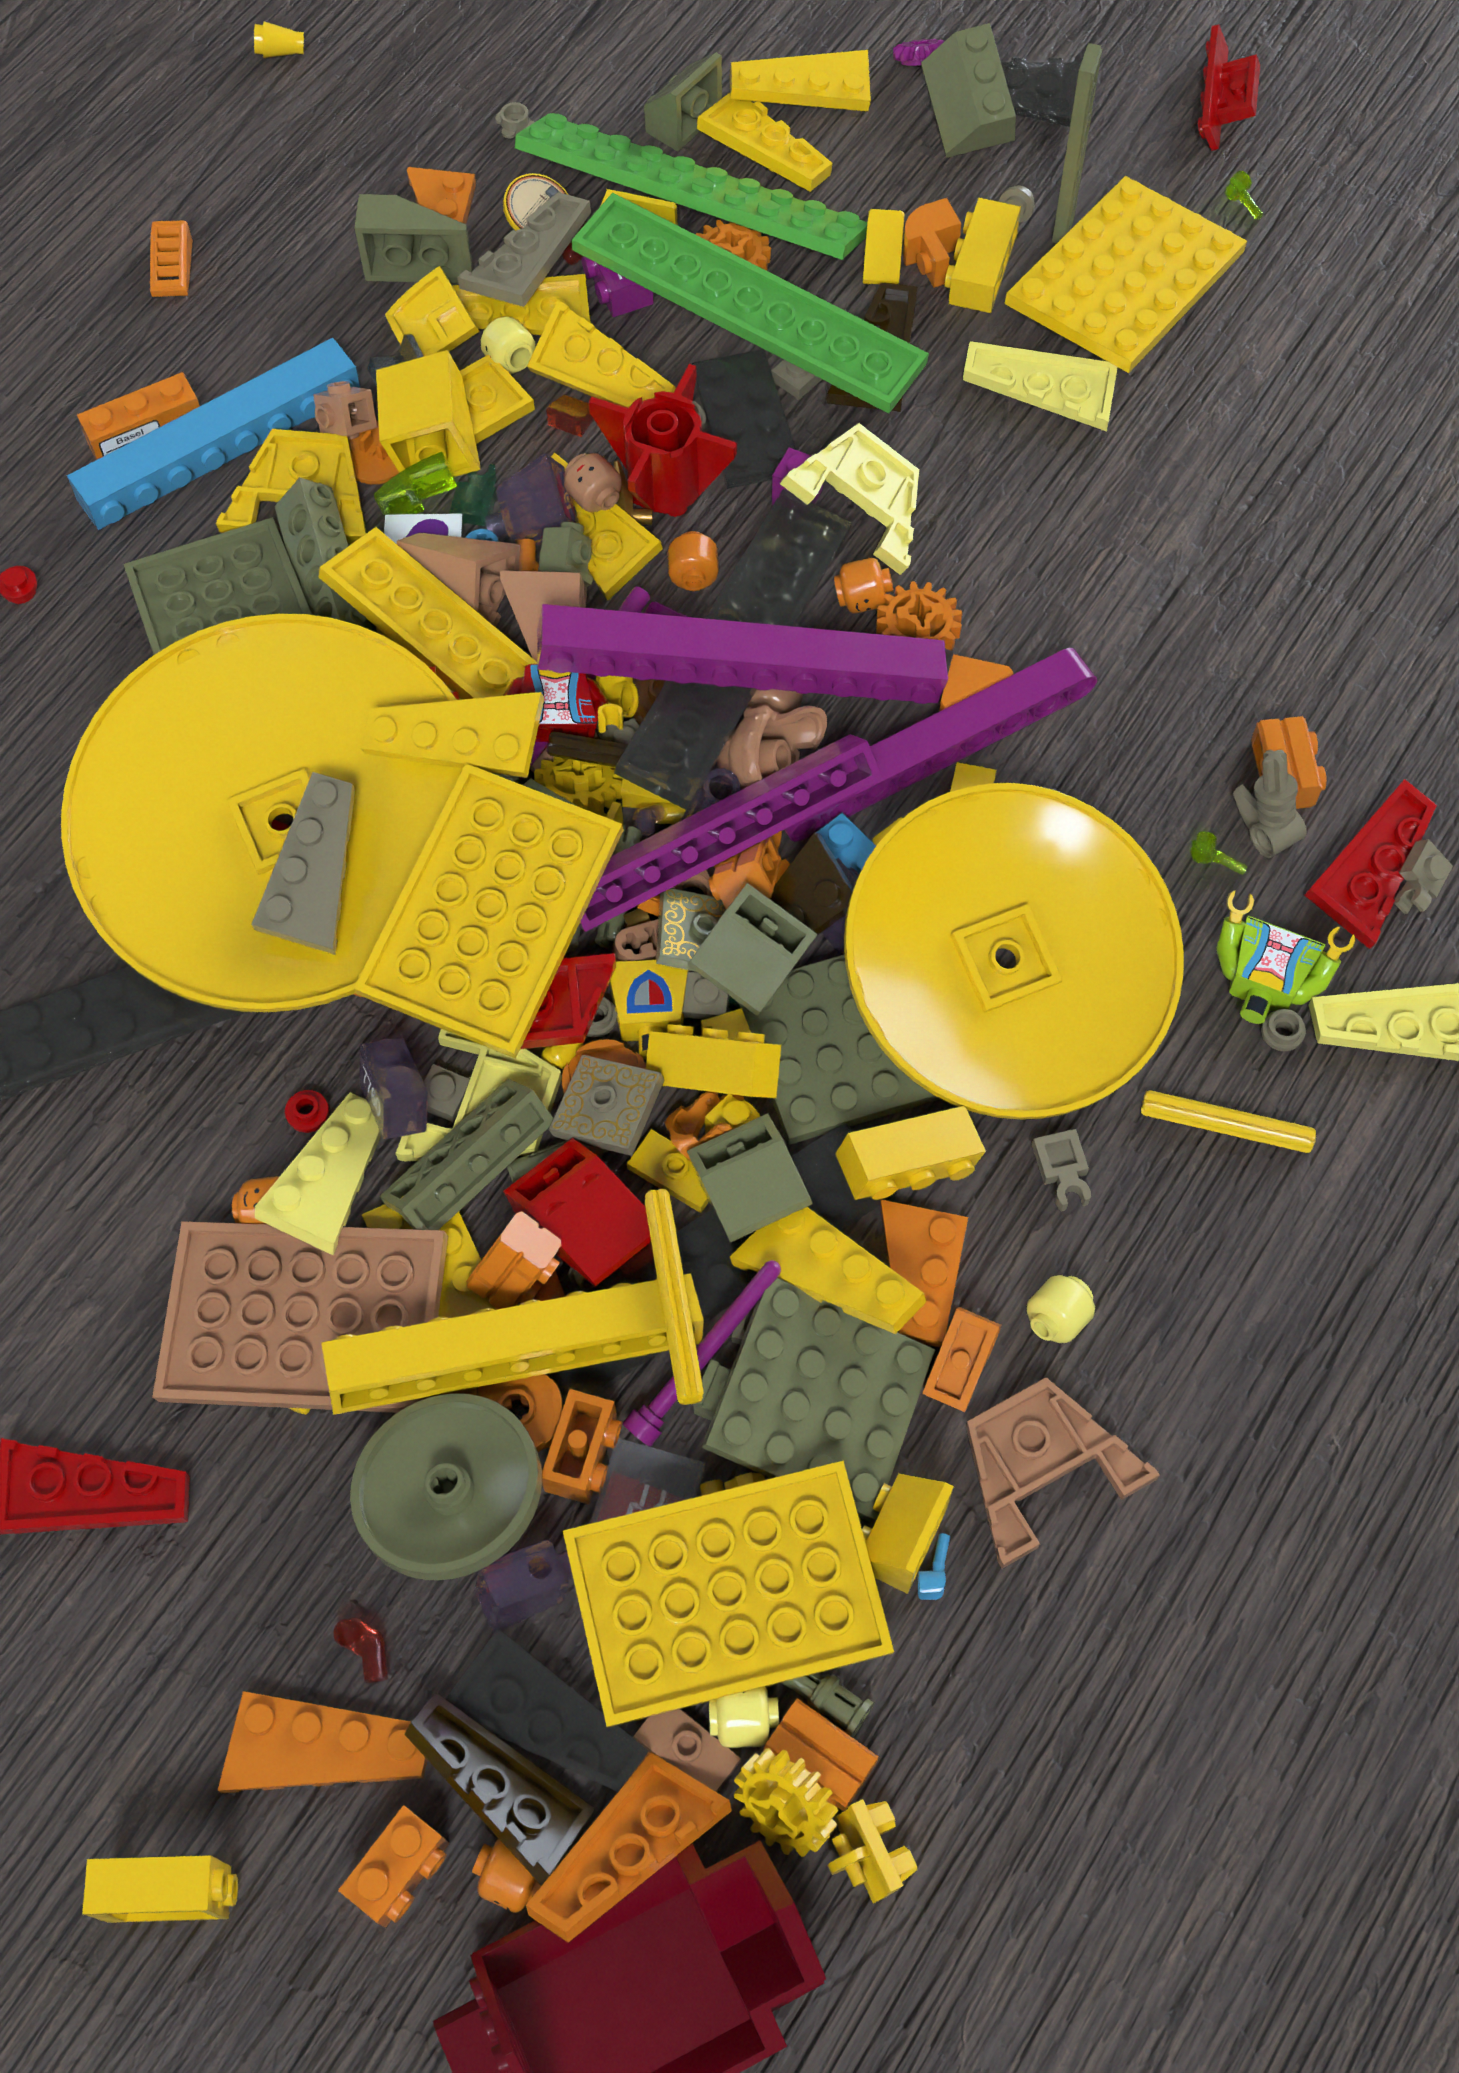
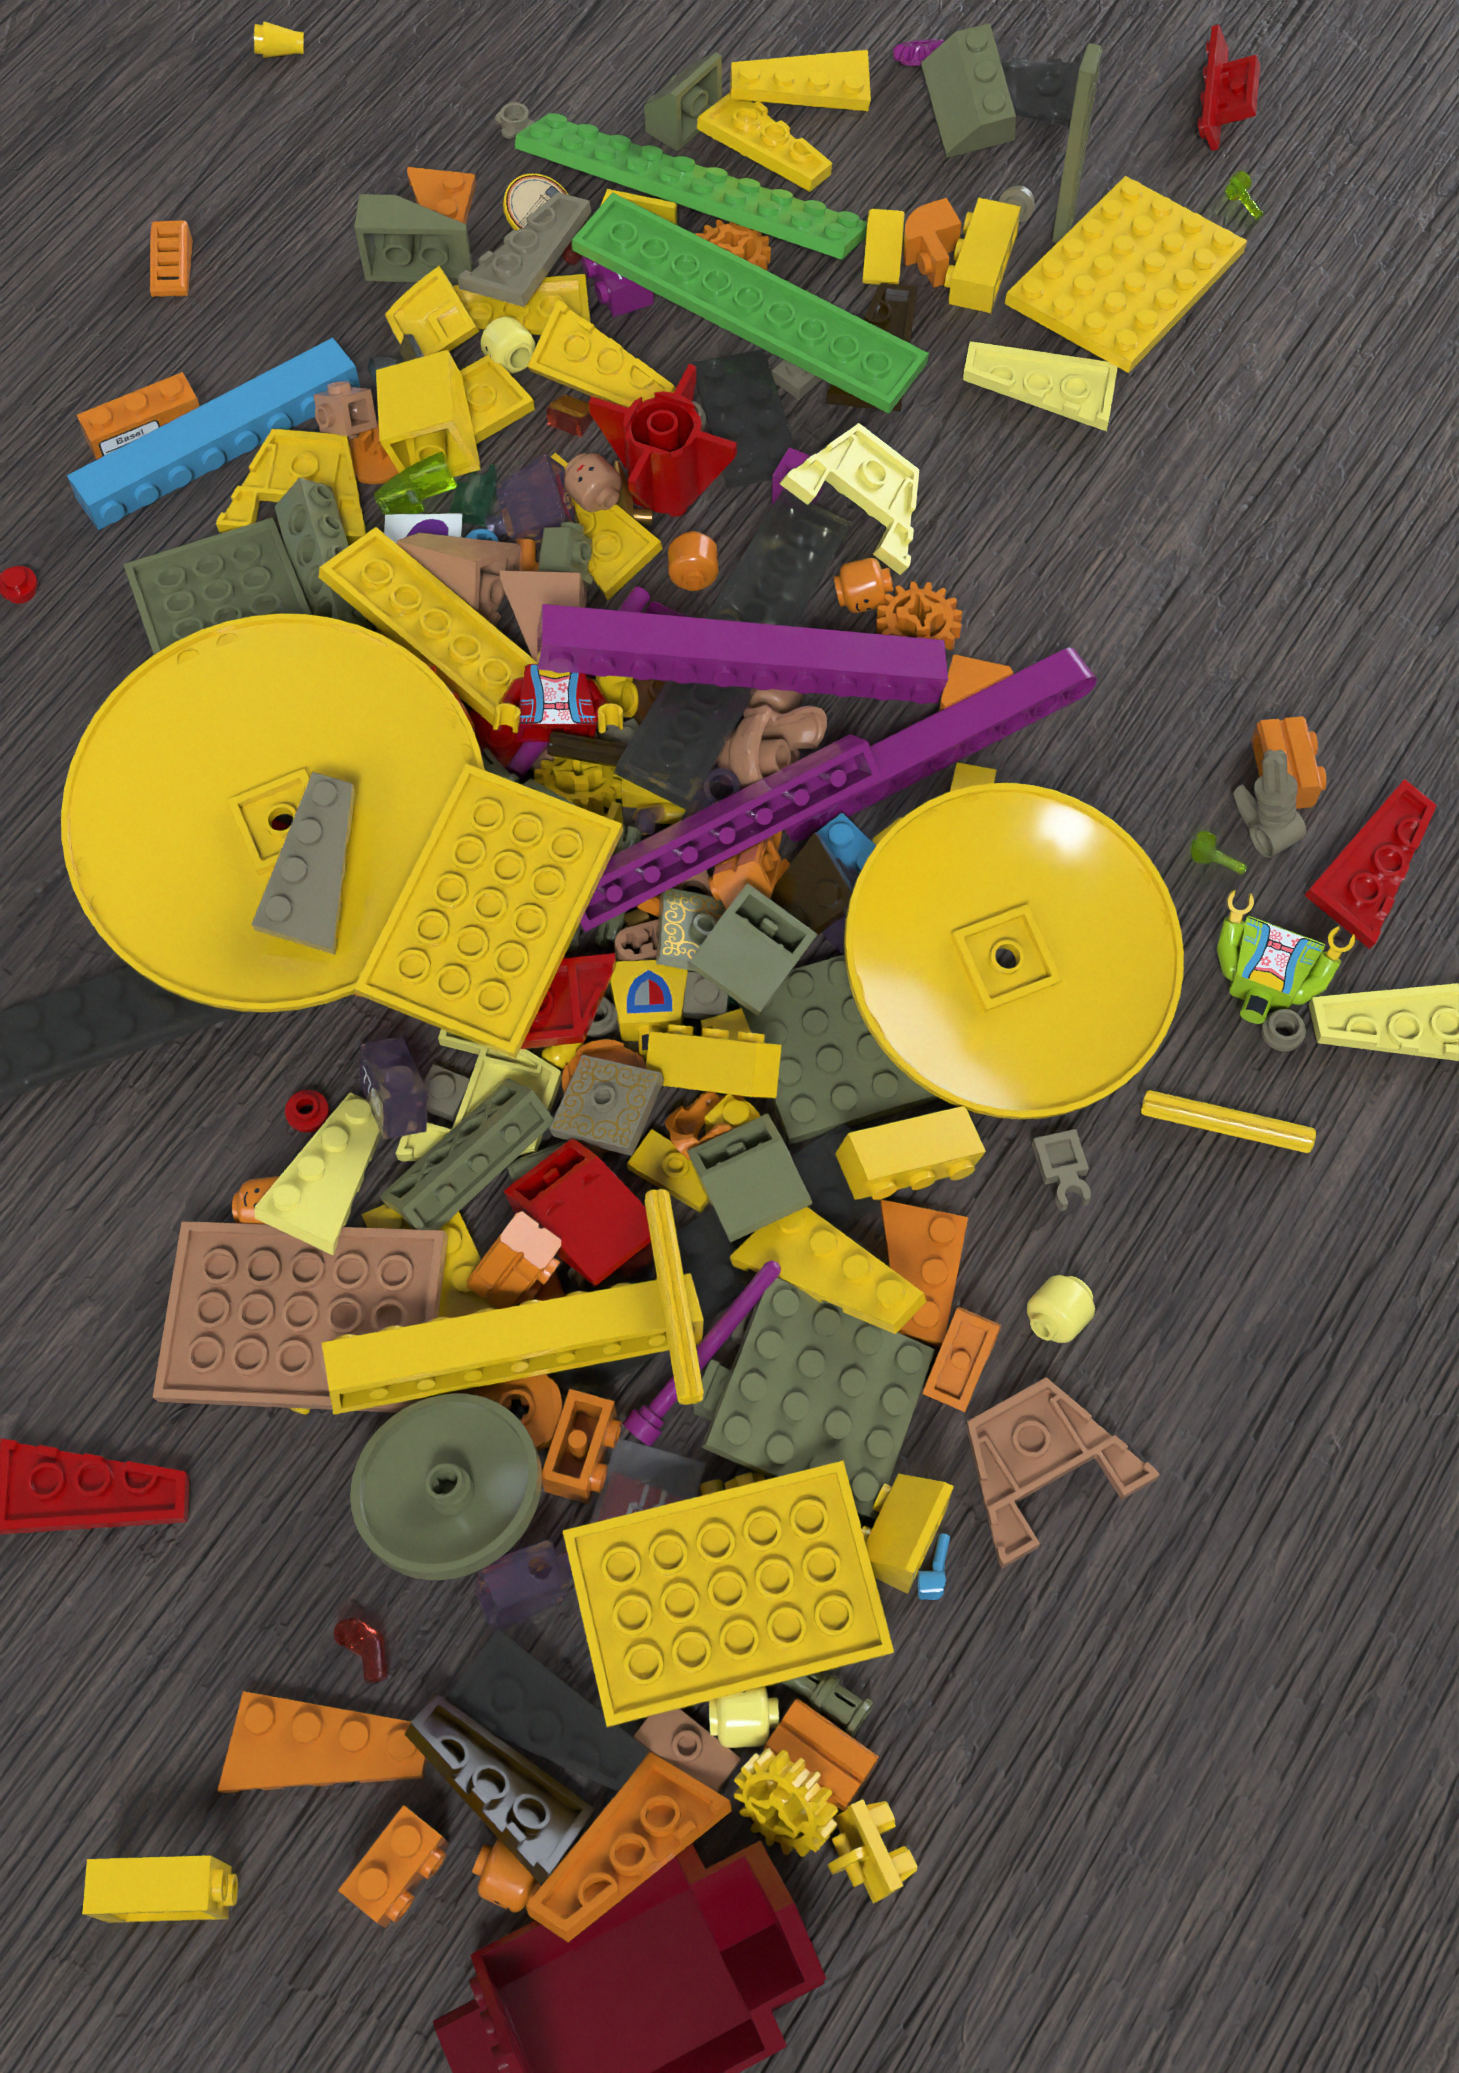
(482, 732): yellow wing -> none
(1424, 876): dark tan plate -> none

